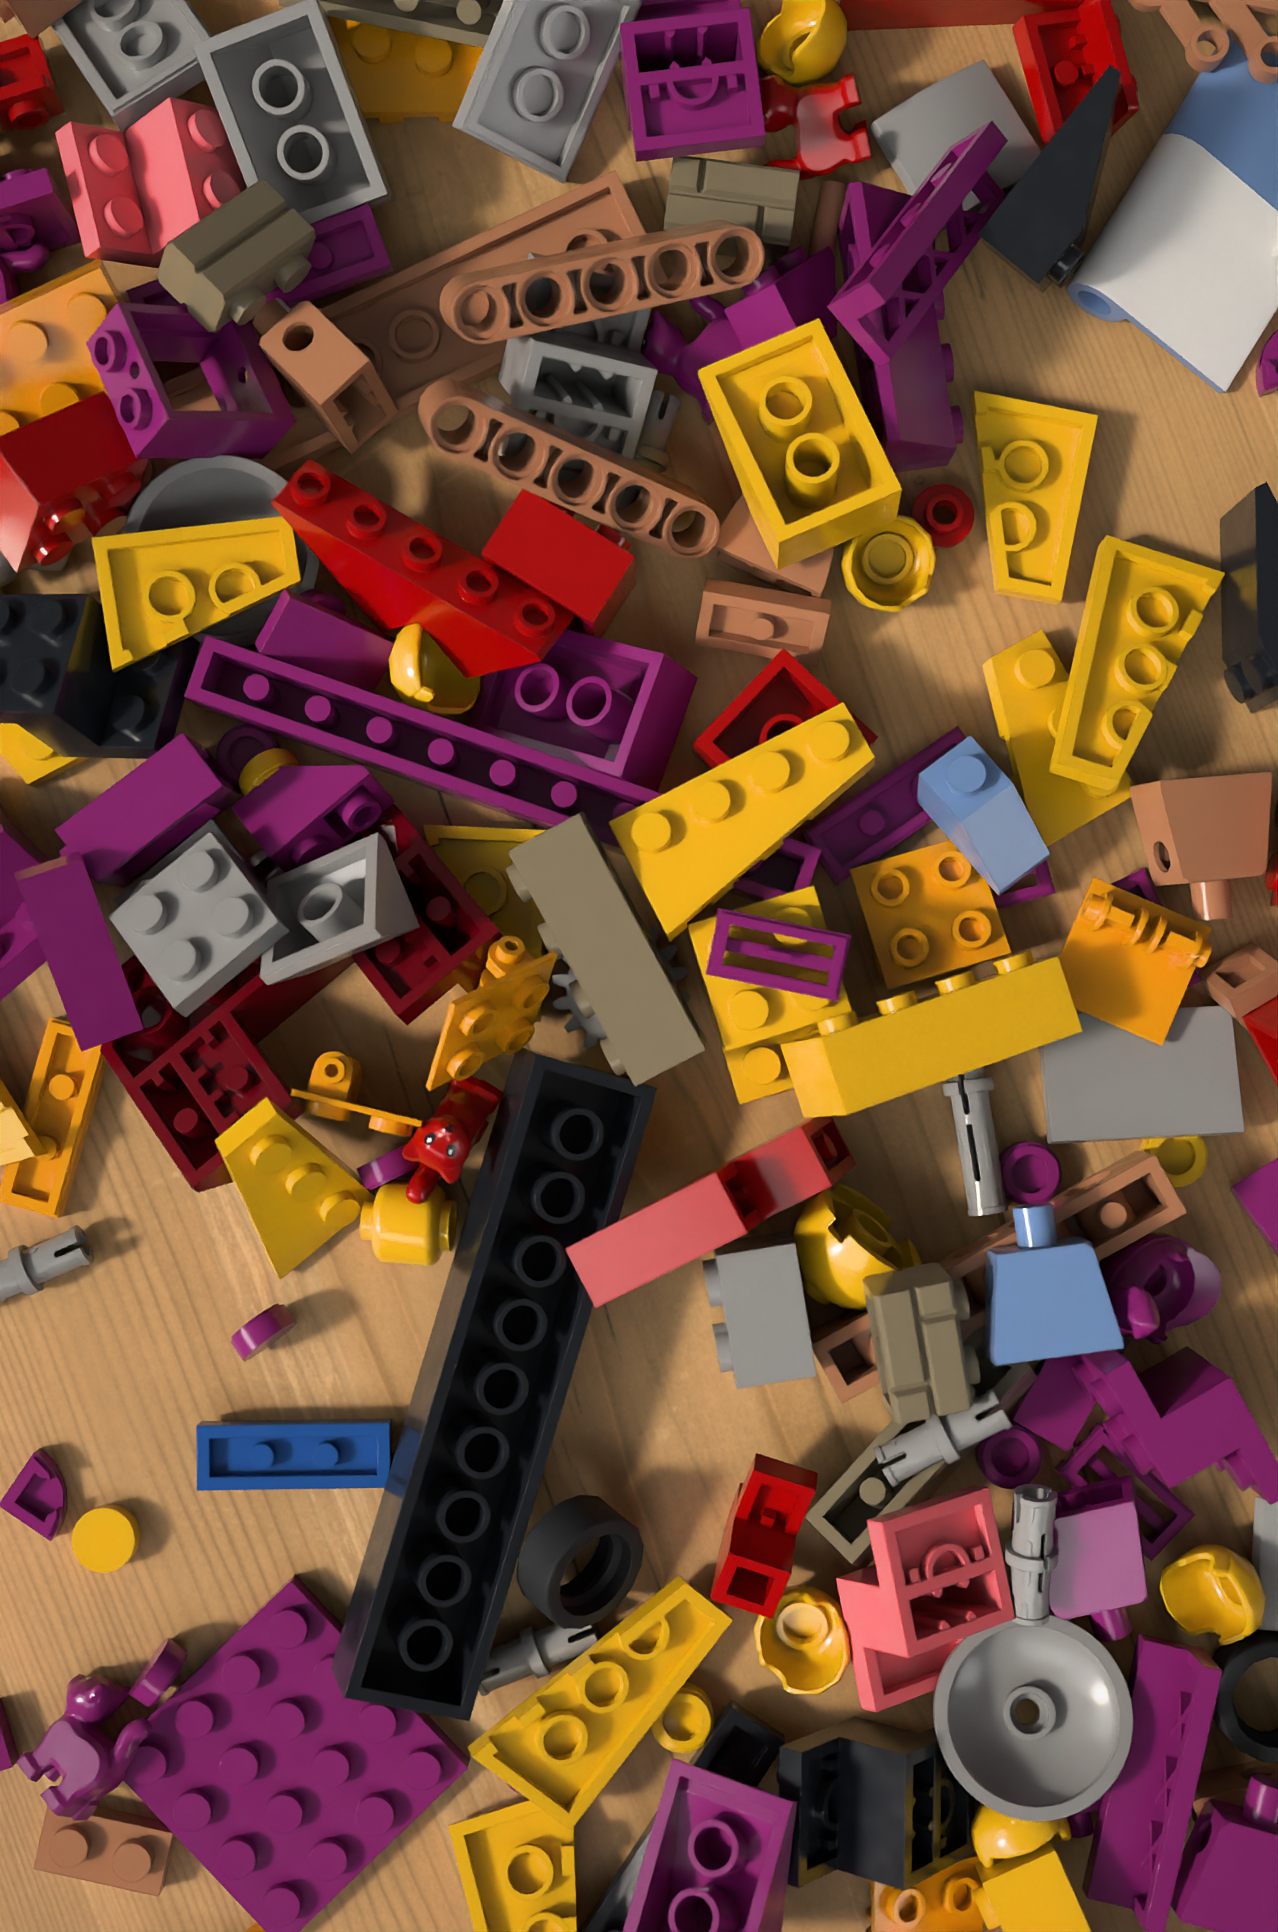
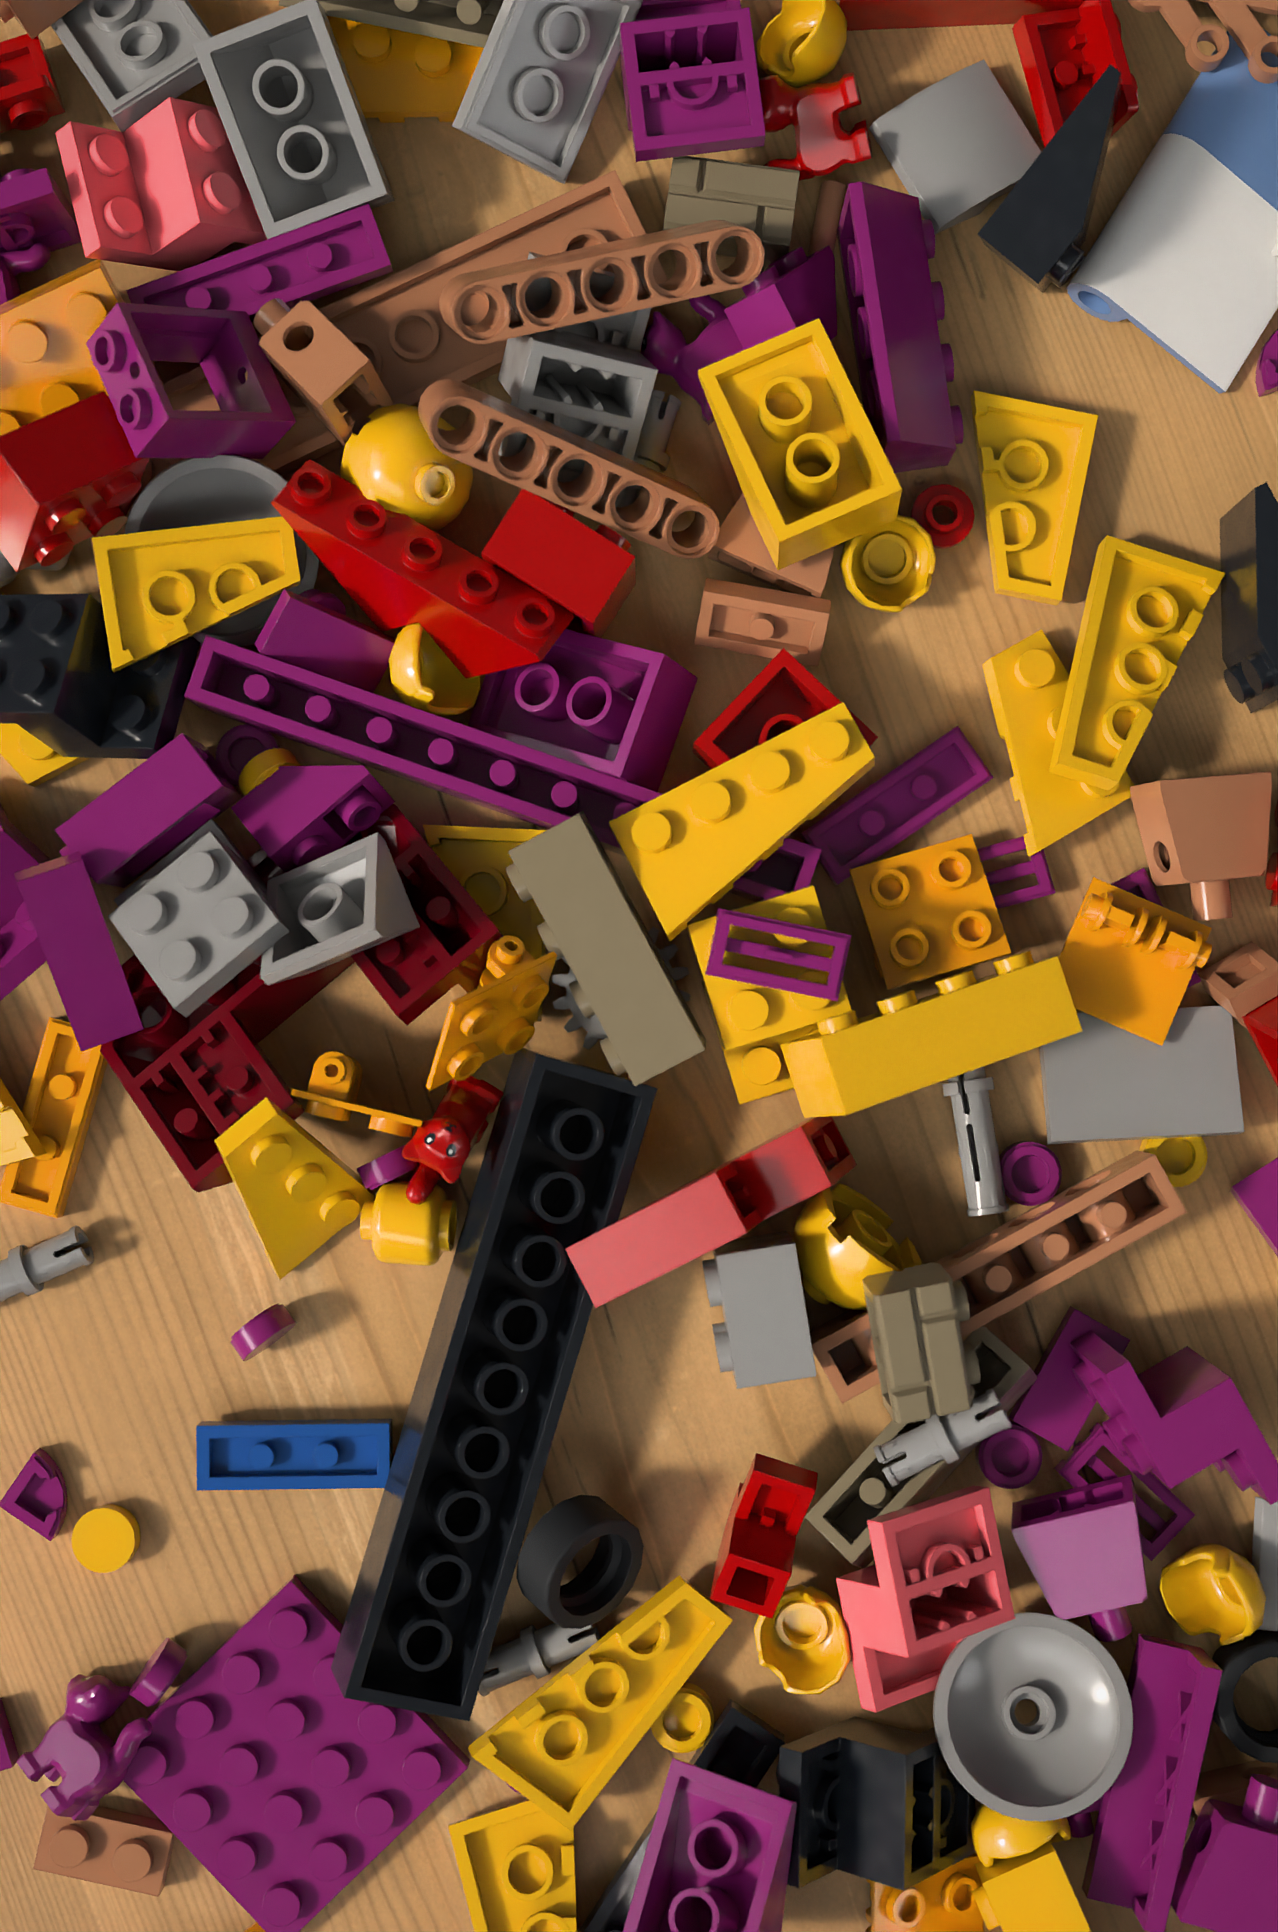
(237, 257): dark tan brick -> none
(404, 470): none -> yellow cylinder
(910, 243): magenta fence -> none
(982, 815): medium blue slope -> none
(1032, 1553): light grey pin -> none
(1045, 1294): medium blue torso -> none
(1159, 1286): magenta piece -> none

